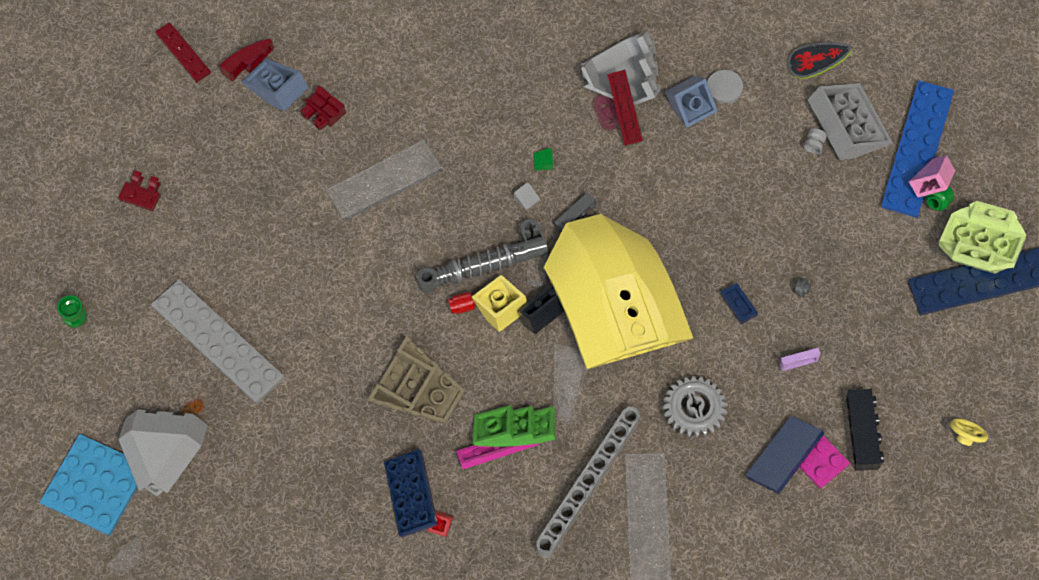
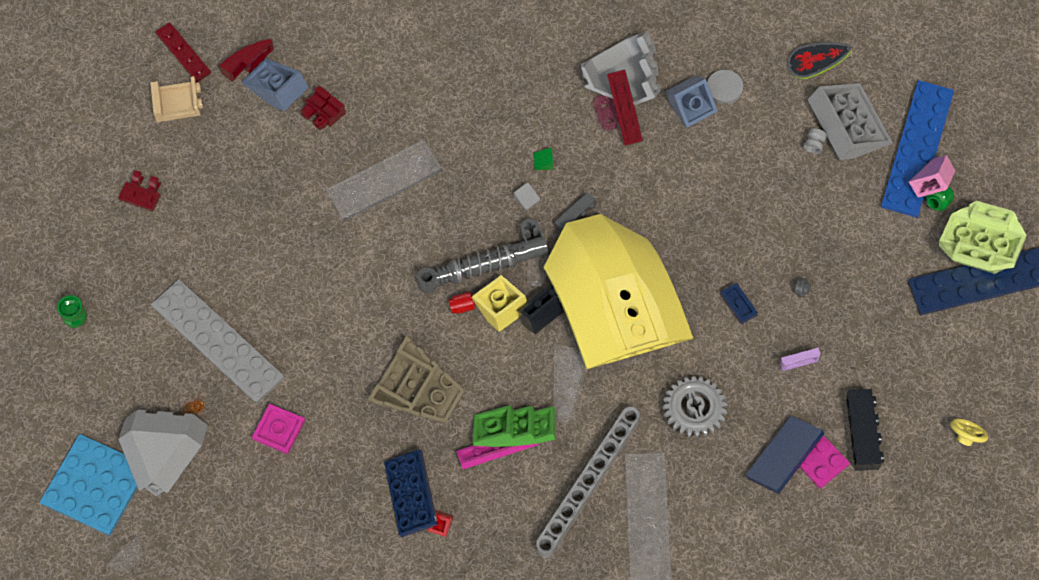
(176, 100): none -> tan panel
(278, 429): none -> dark pink plate

